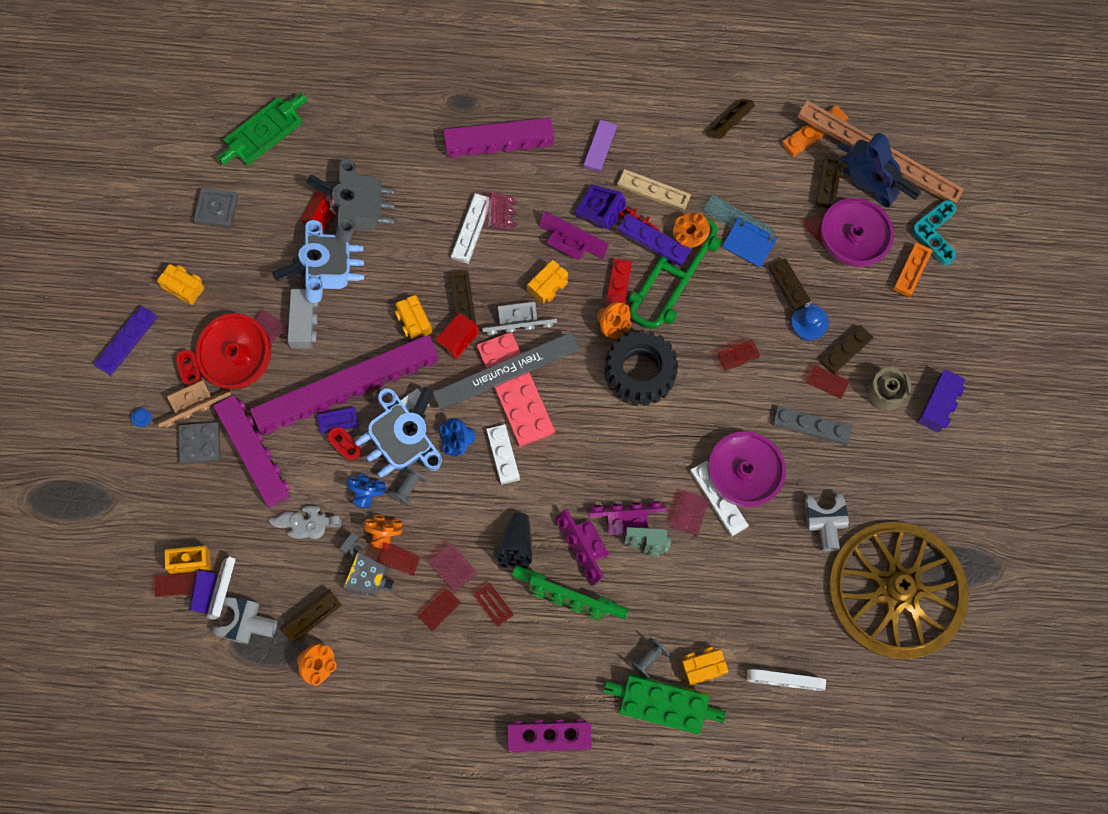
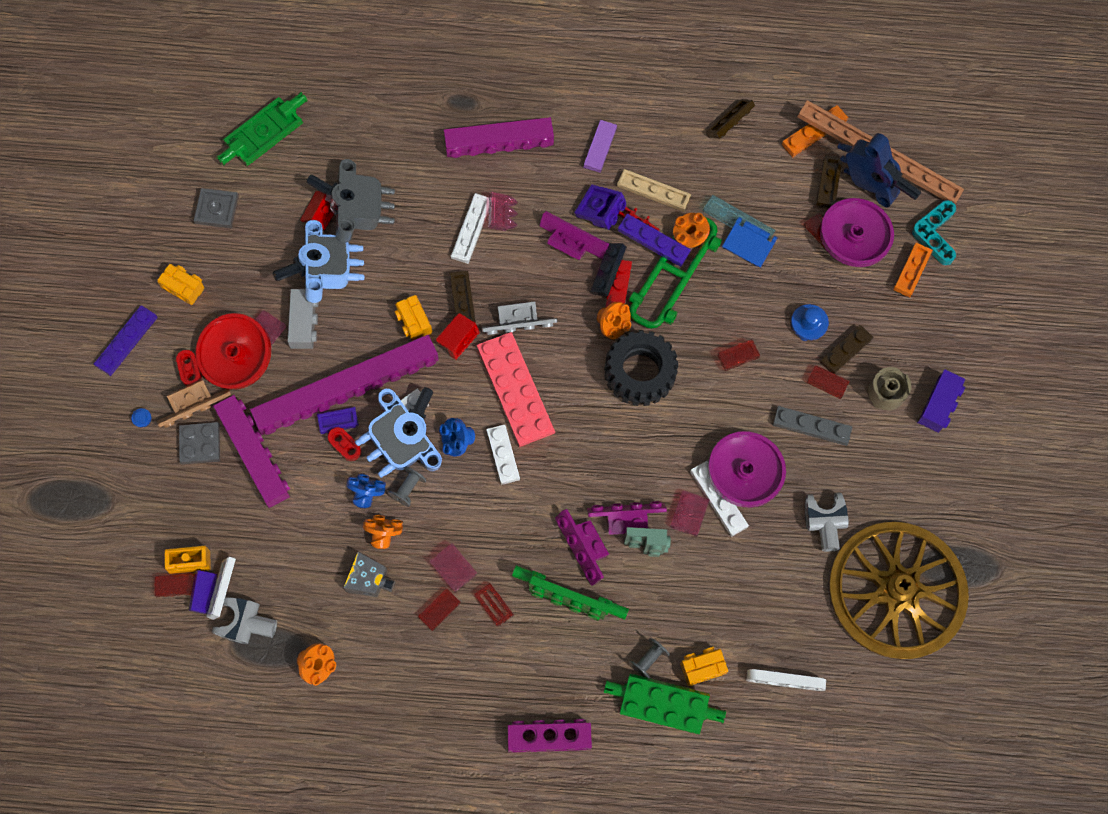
(302, 528): light grey piece -> none
(311, 616): dark brown plate -> none
(349, 544): dark grey tile -> none
(398, 559): clear red tile -> none
(505, 371): dark grey tile -> none
(515, 543): black cone -> none
(548, 282): light orange brick -> none
(608, 269): none -> black plate
(789, 284): dark brown plate -> none

